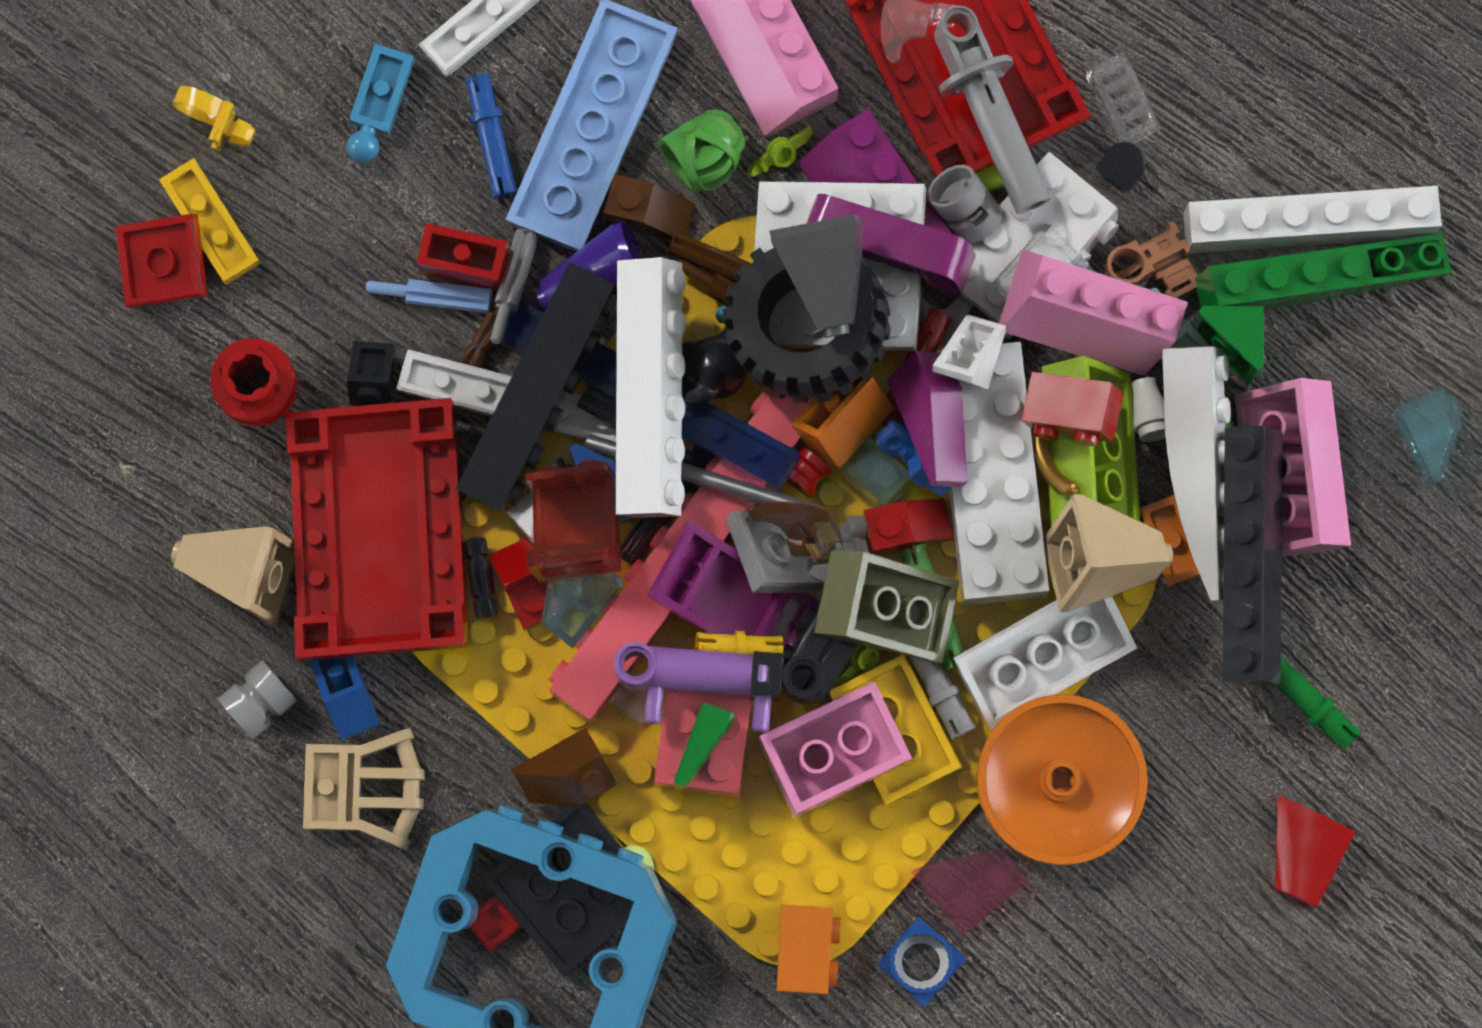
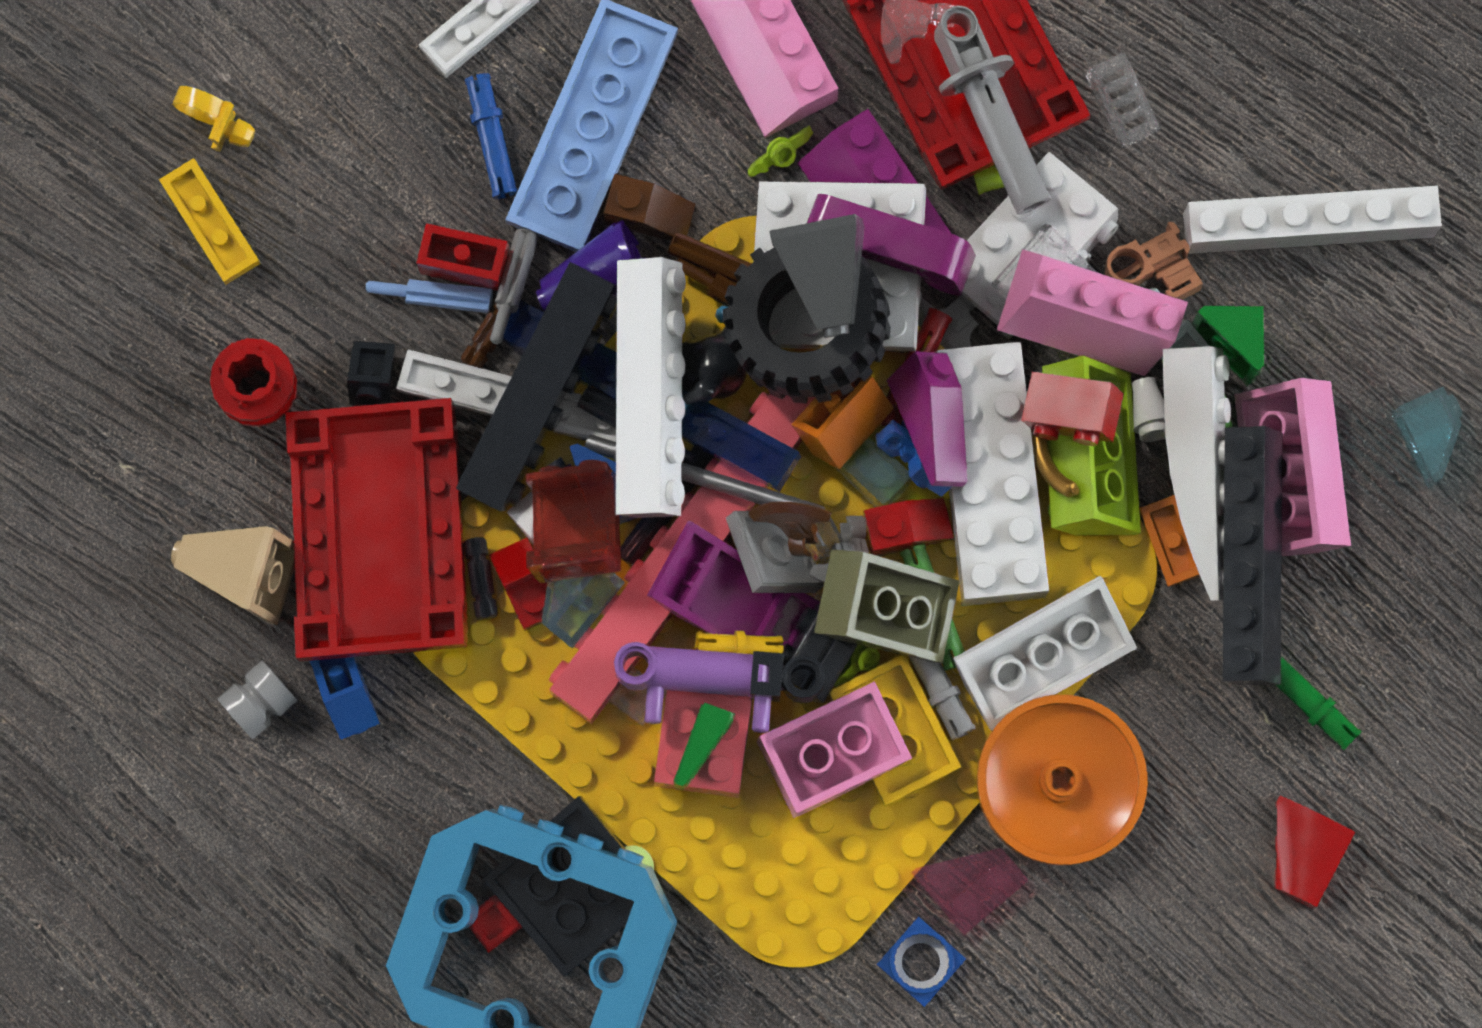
(161, 261): red tile -> none
(334, 787): tan plate -> none
(378, 100): dark azure plate -> none
(566, 772): reddish brown slope -> none
(704, 150): bright green helmet -> none
(806, 950): orange brick -> none
(808, 473): red wheel -> none
(965, 203): light grey wheel -> none
(972, 351): white slope -> none
(1100, 553): tan slope -> none
(1123, 164): black tile -> none
(1323, 273): green slope -> none

